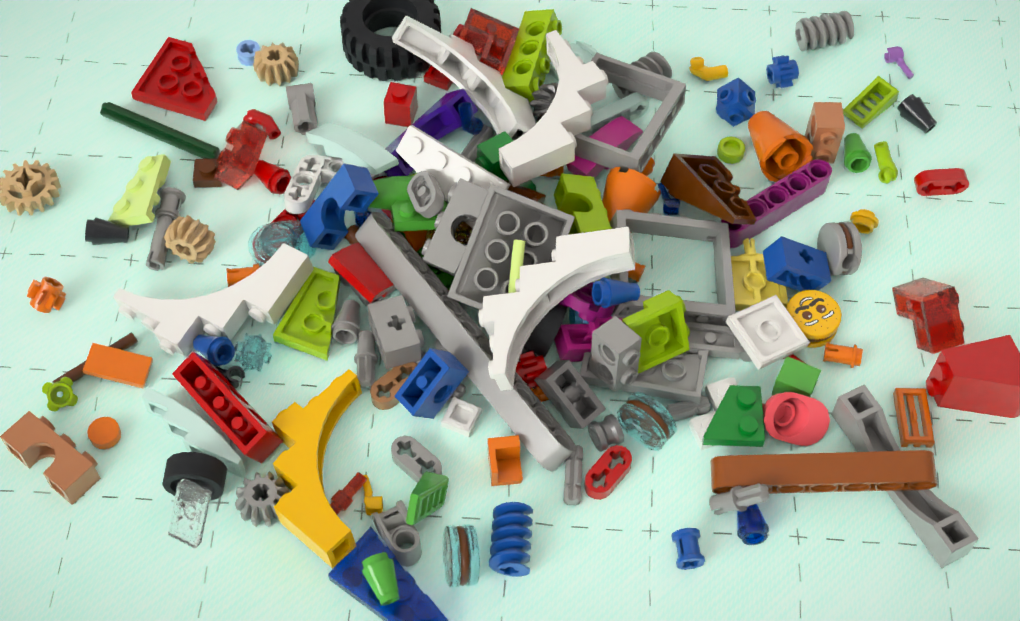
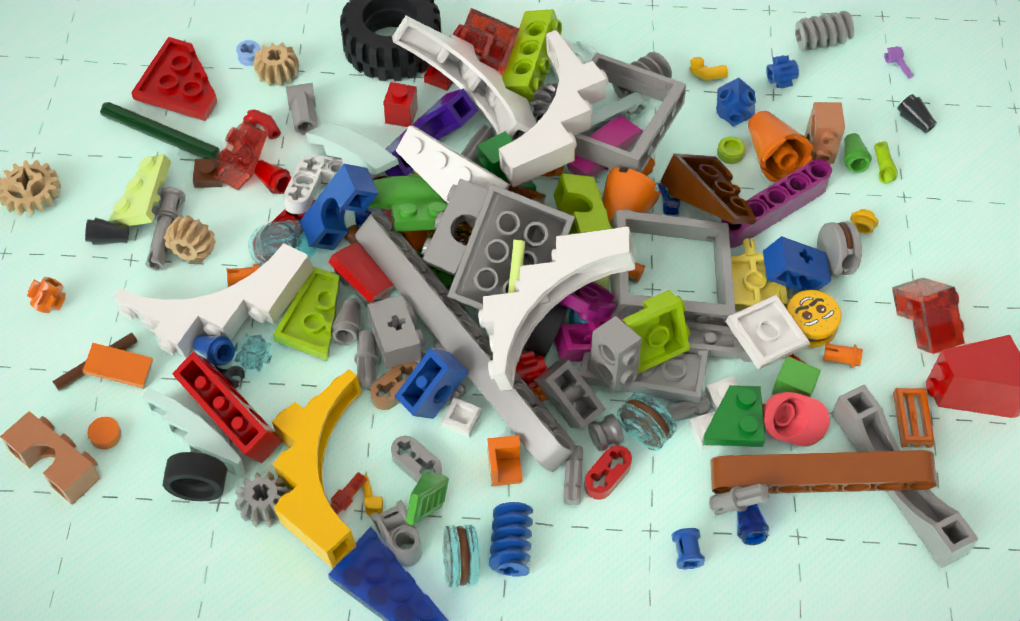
(56, 402): lime plate -> none
(189, 513): clear plate -> none
(381, 576): bright green cone -> none
(425, 194): light grey plate -> none
(469, 123): clear blue arm -> none
(614, 292): blue cone -> none
(880, 86): lime slope -> none
(941, 182): red beam -> none

